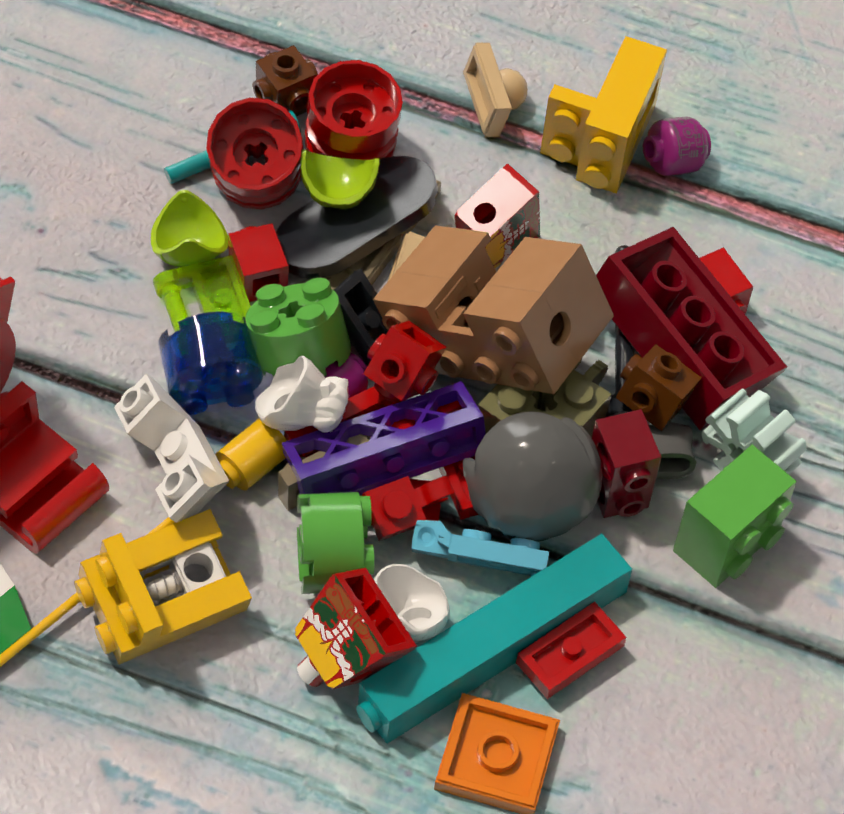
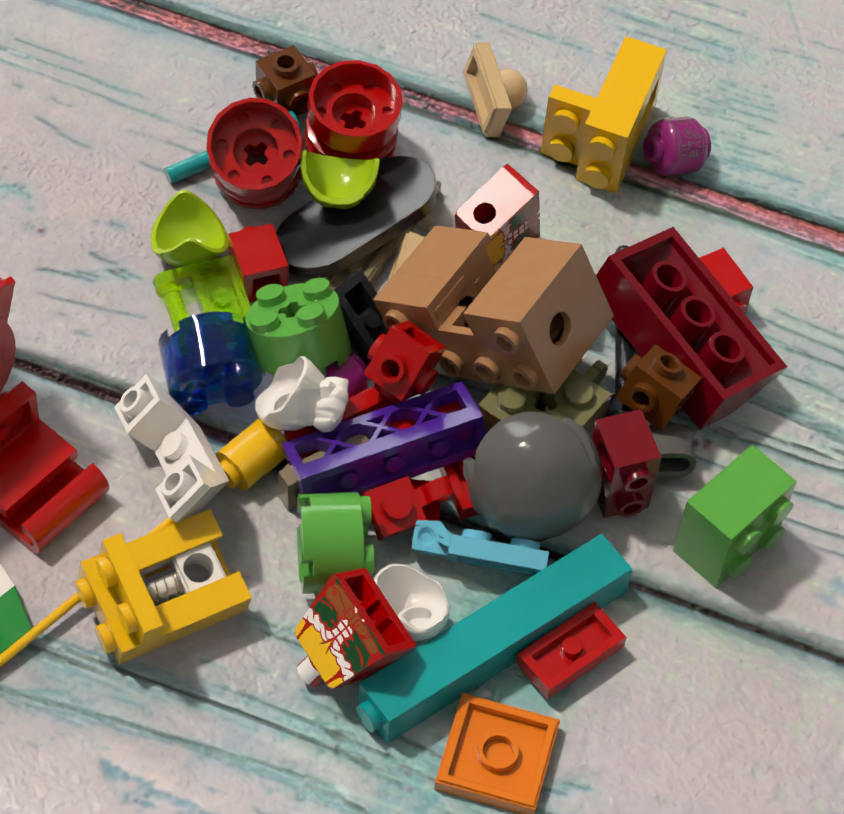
(748, 422): light aqua gear -> none

